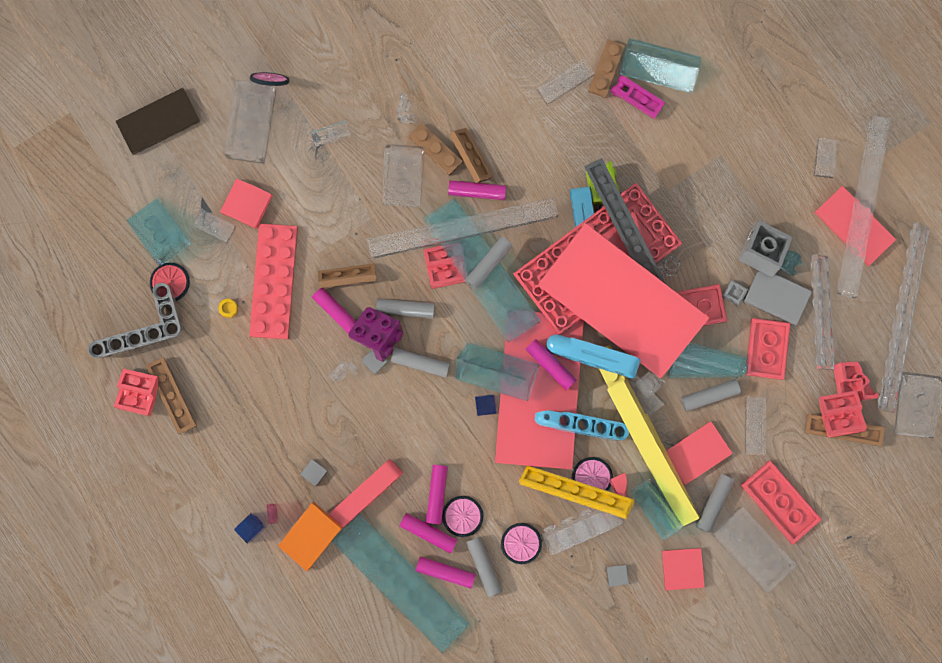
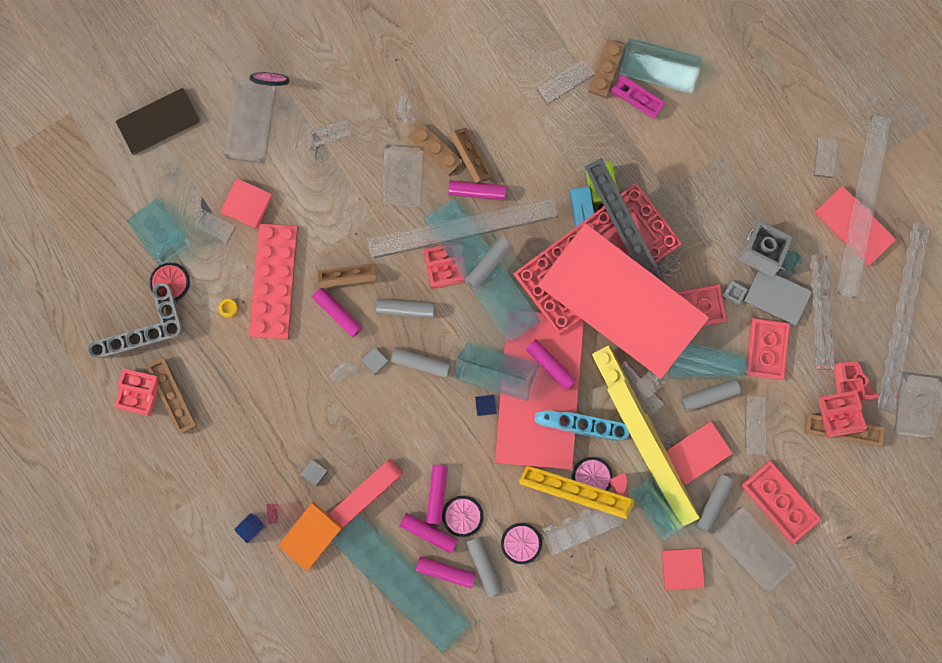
(377, 332): magenta bracket -> none
(594, 355): medium azure piece -> none
(617, 575): light grey tile -> none

